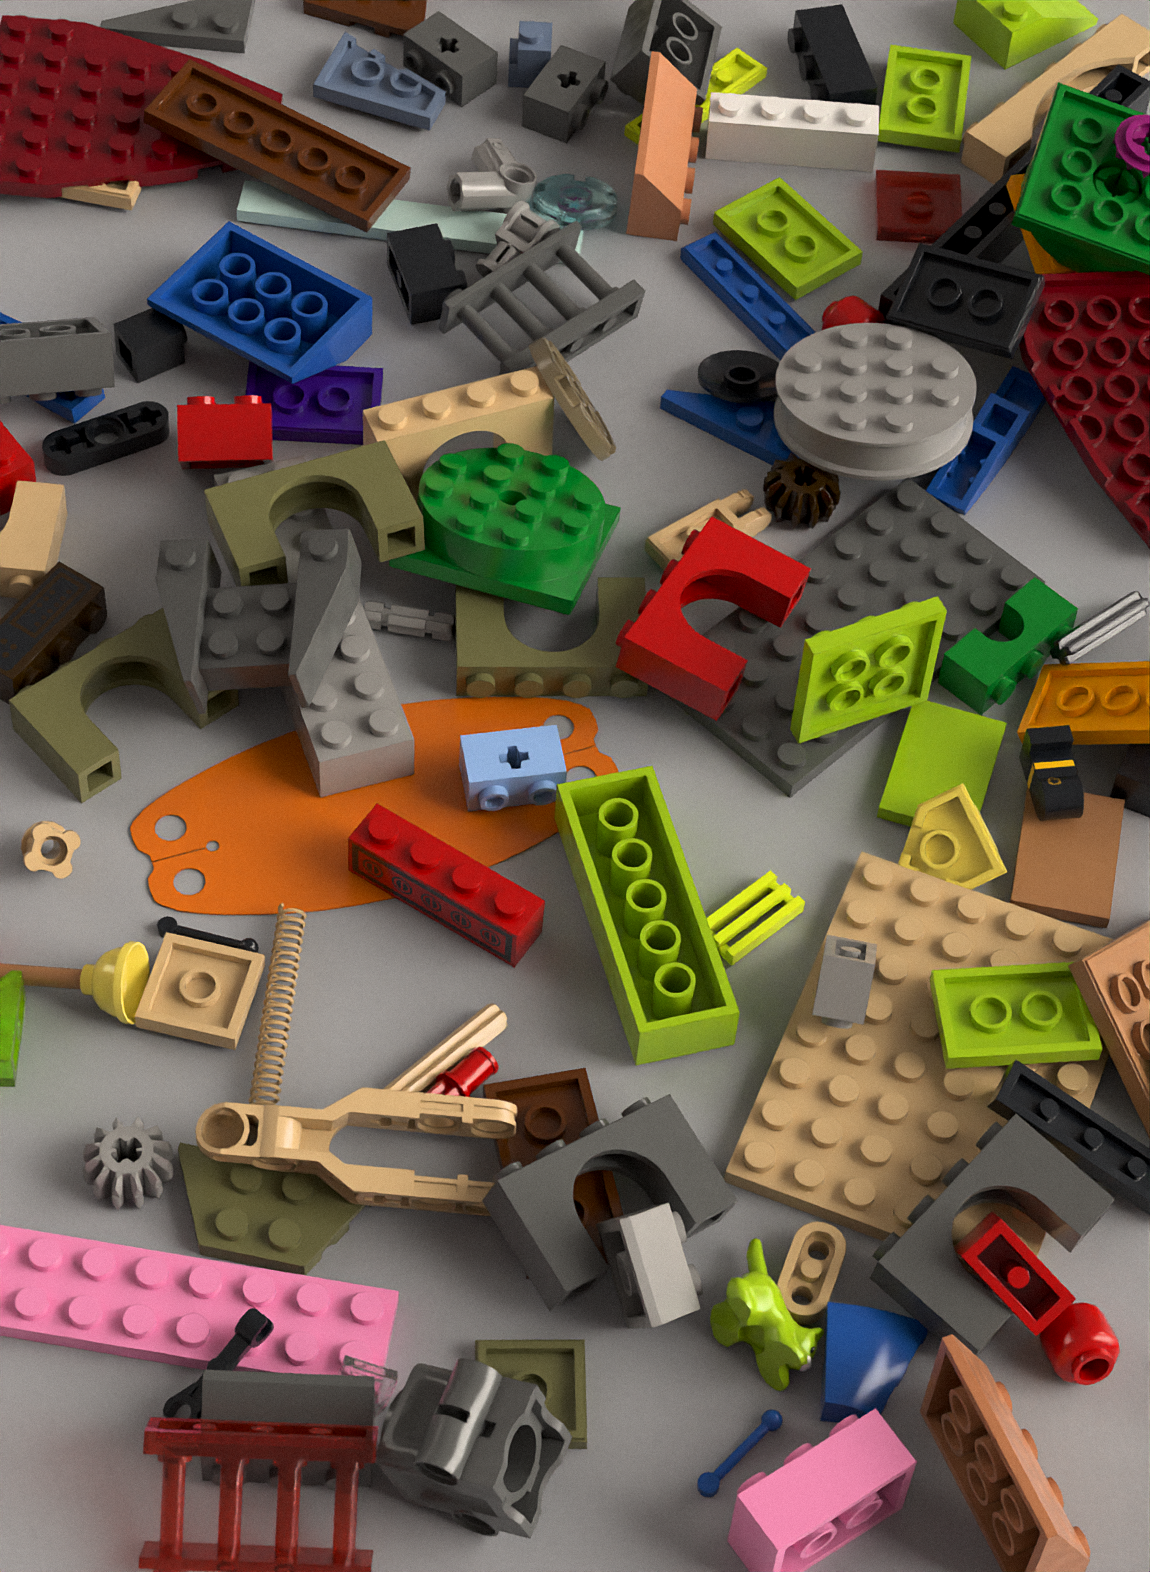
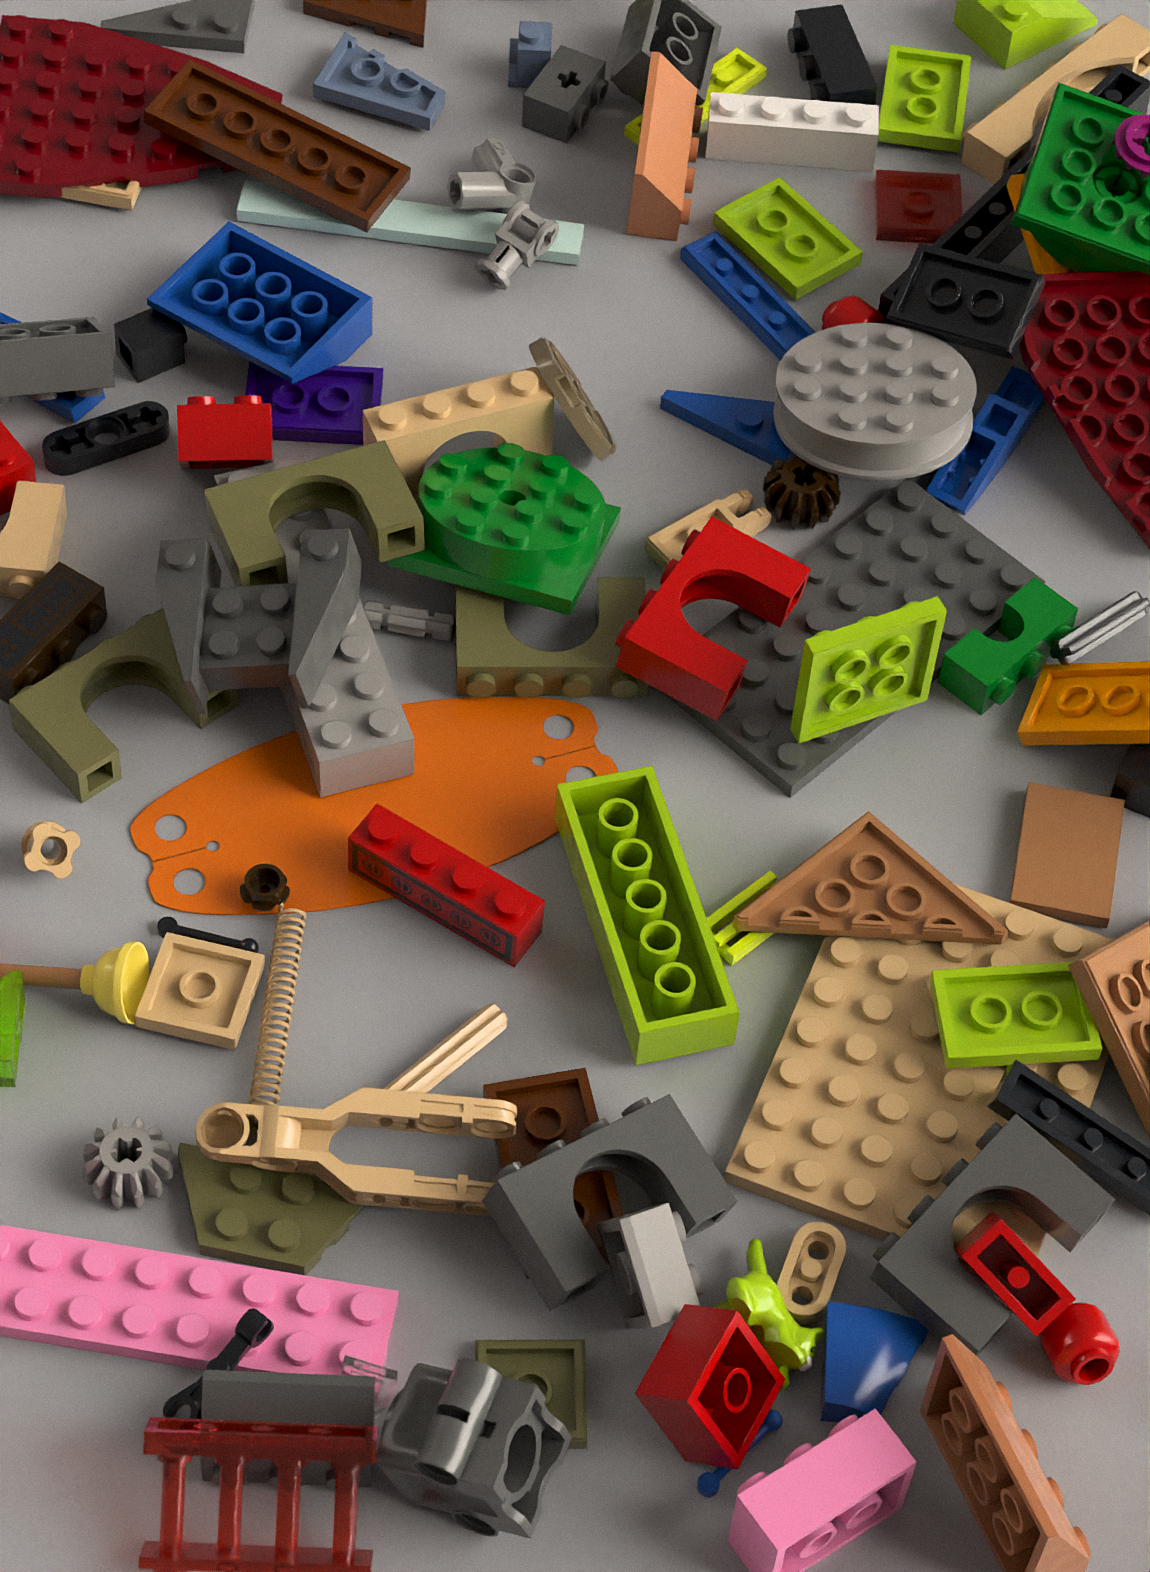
(264, 877): none -> dark brown plate
(423, 271): black brick -> none
(450, 58): dark grey brick -> none
(467, 1074): red axle -> none
(511, 767): light blue brick -> none
(569, 200): clear light blue tile -> none
(583, 325): dark grey fence -> none
(710, 1386): none -> red brick
(739, 376): black dish -> none
(844, 981): light grey slope -> none
(870, 888): none -> medium nougat tile
(938, 753): lime tile -> none
(952, 841): light yellow plate -> none
(1052, 773): black leg -> none

